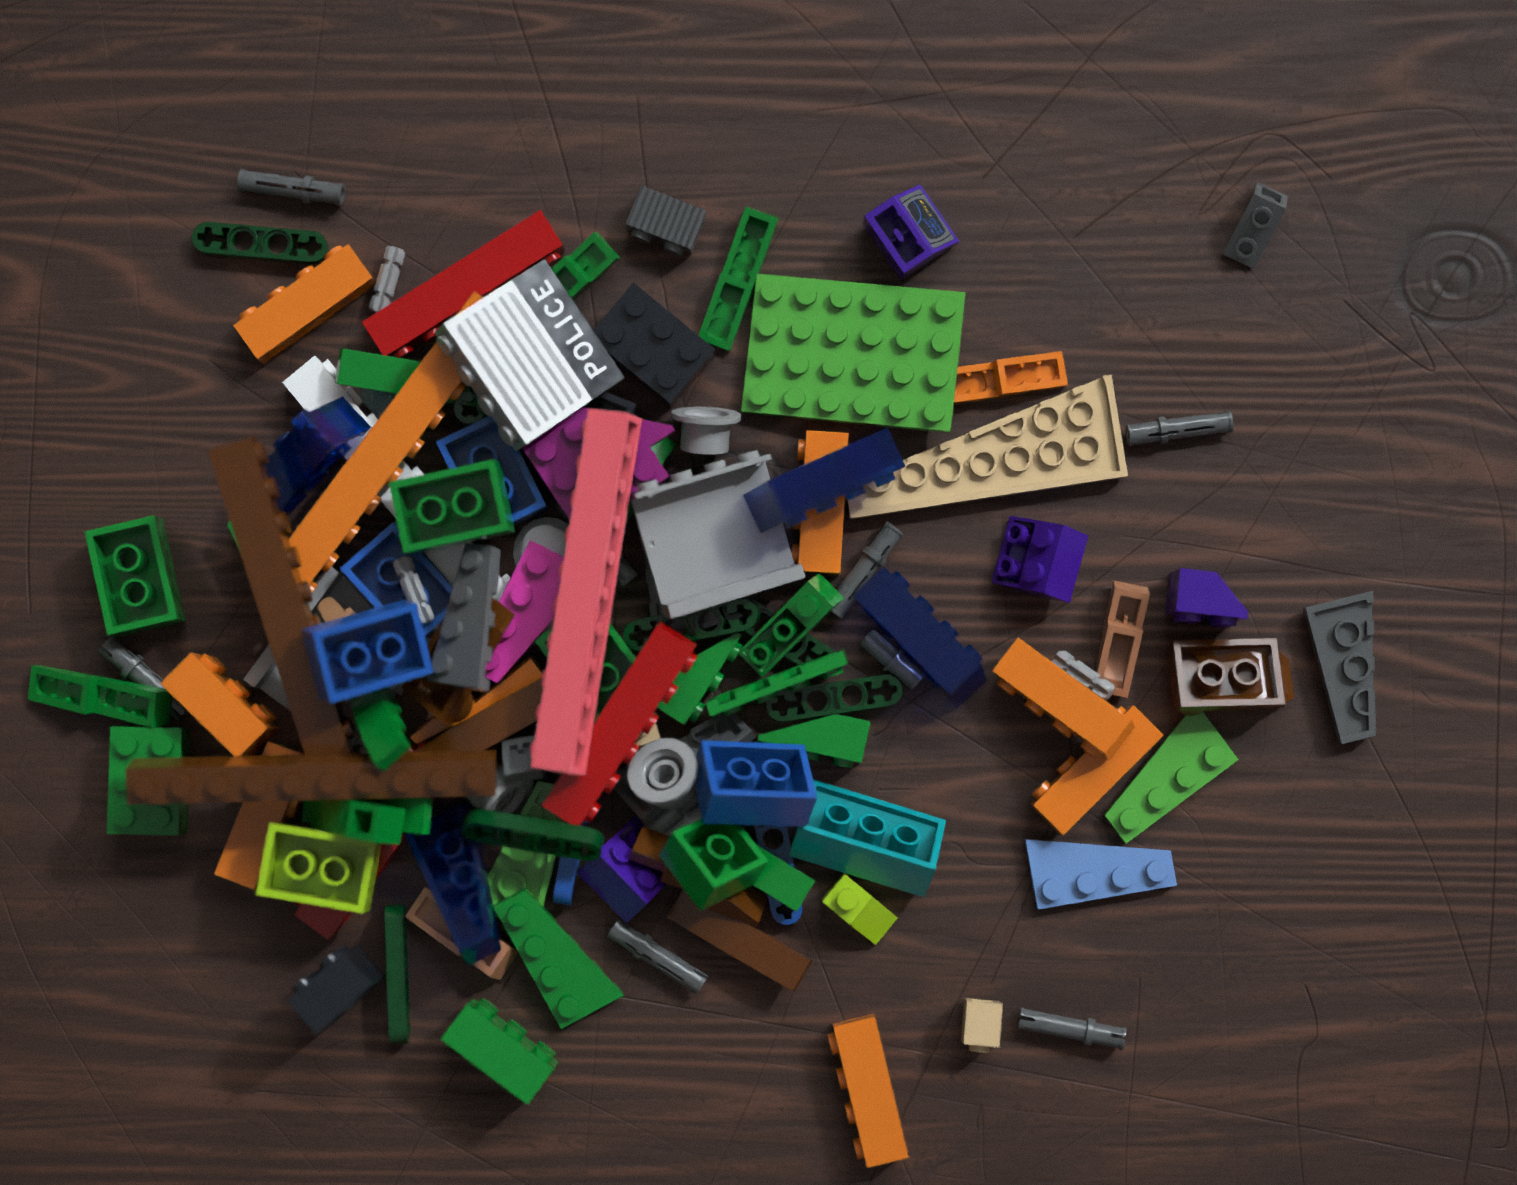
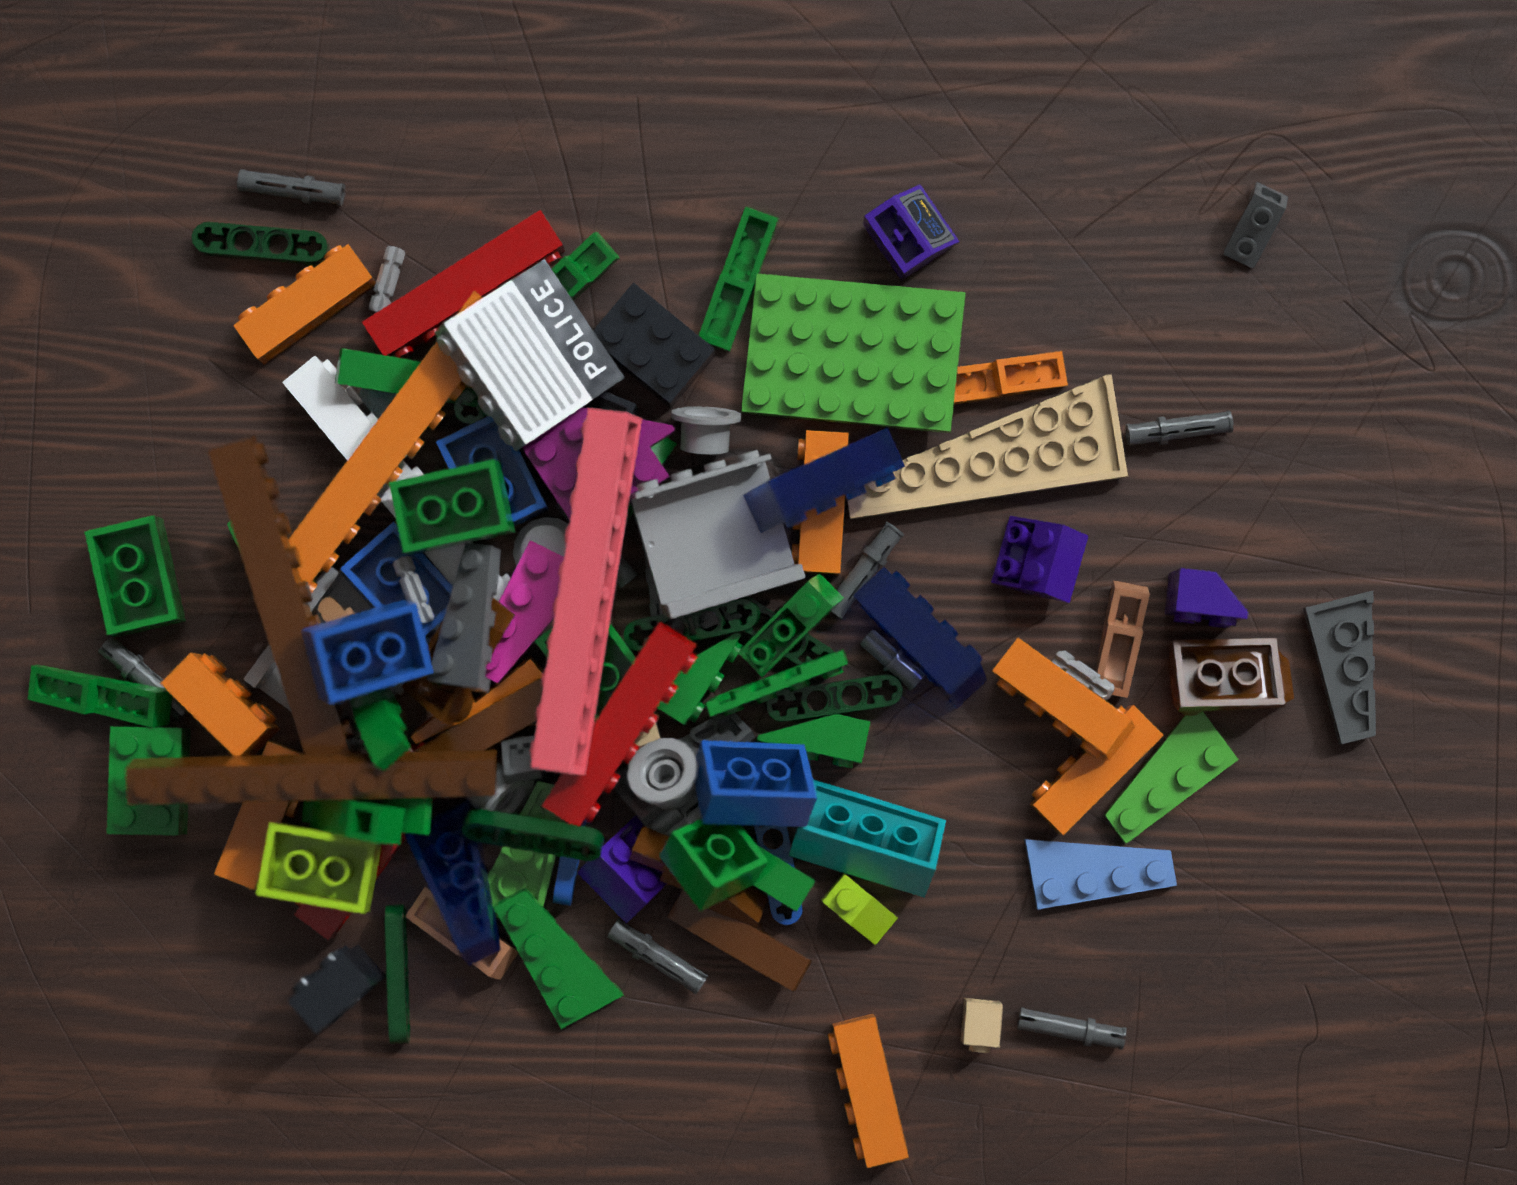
(310, 448): clear blue wedge -> none
(501, 1049): green brick -> none
(665, 221): dark grey brick -> none

